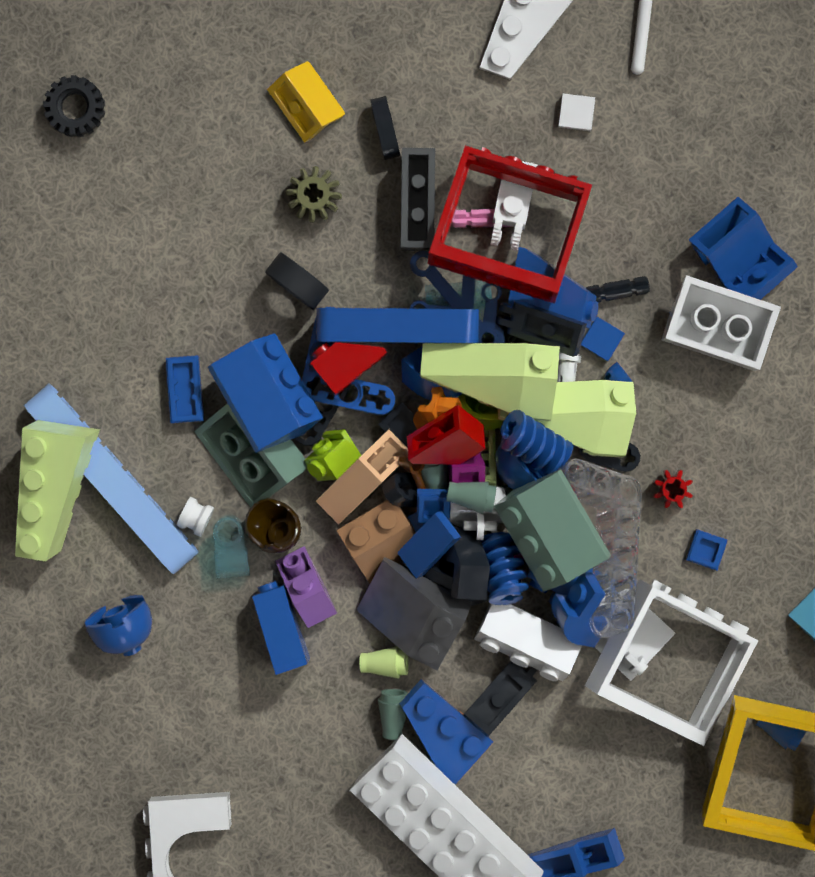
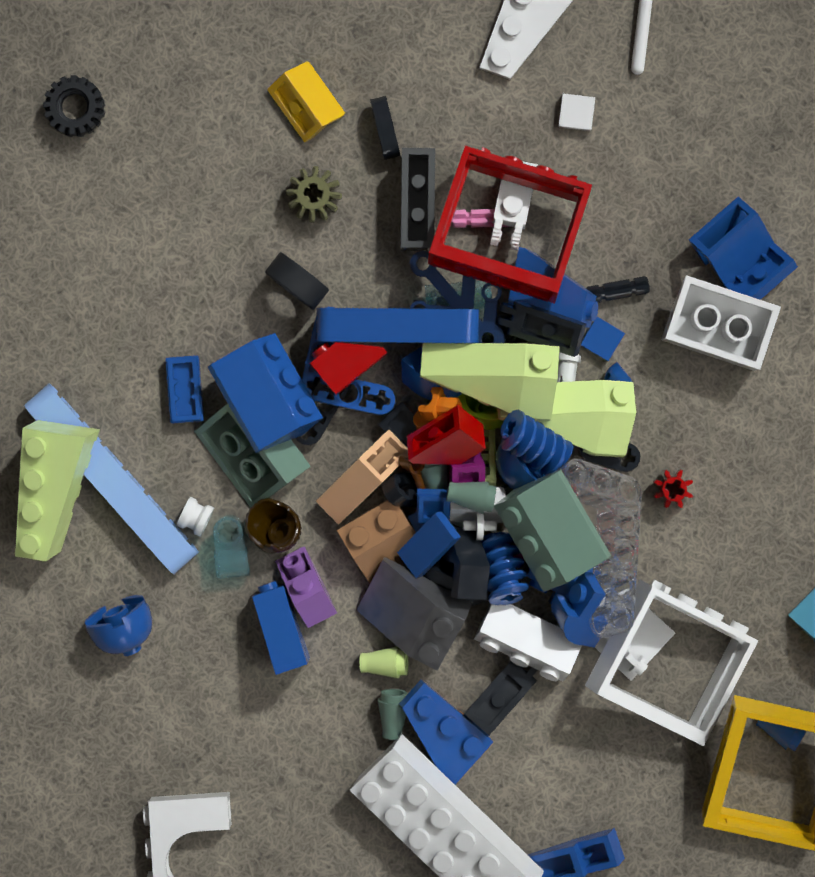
(332, 455): lime brick -> none
(706, 549): blue tile -> none

